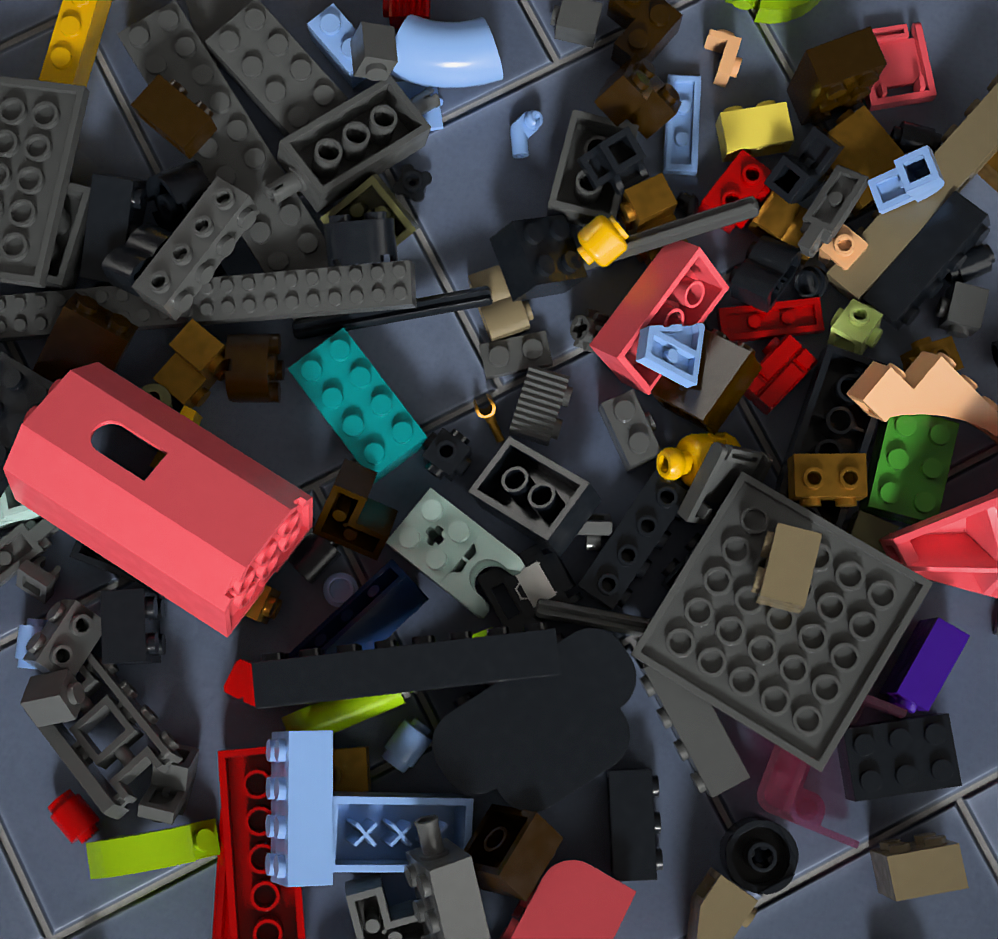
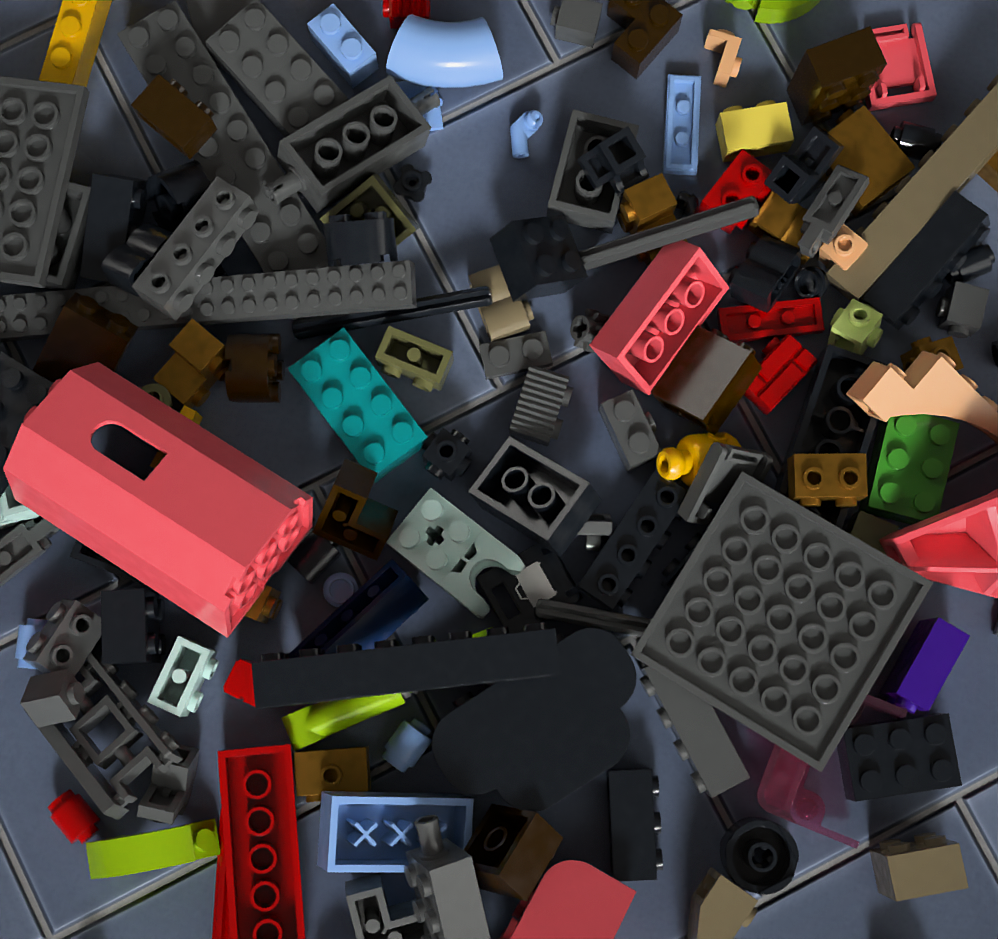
(37, 581): dark grey tile -> none
(183, 677): none -> light aqua brick
(300, 808): light blue brick -> none
(373, 51): dark grey brick -> none
(414, 358): none -> olive brick
(488, 414): pearl gold hand -> none
(602, 241): yellow head -> none
(639, 96): dark brown brick -> none
(672, 351): light blue wing -> none
(788, 567): dark tan brick -> none
(913, 179): light blue brick -> none

